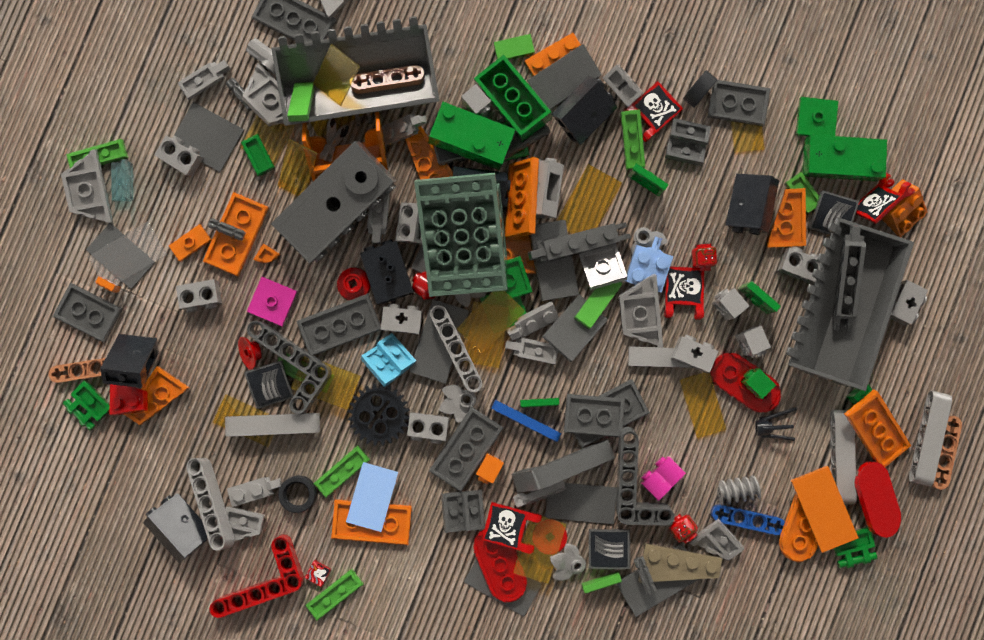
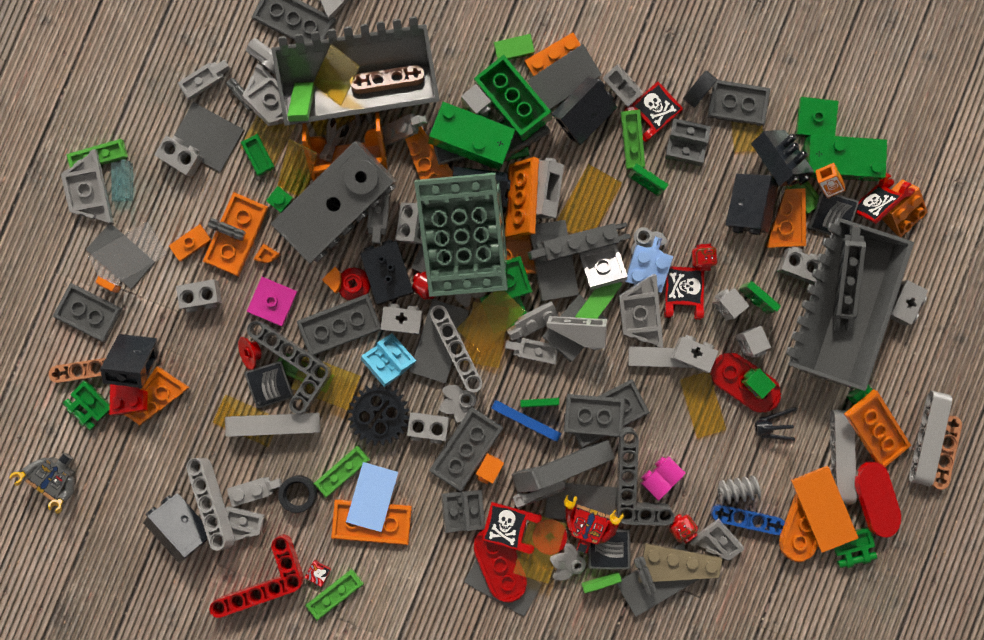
(51, 478): none -> torso
(280, 199): none -> green brick
(333, 279): none -> orange tile
(584, 331): none -> light grey slope
(590, 525): none -> torso
(783, 157): none -> black piece
(830, 180): none -> orange brick

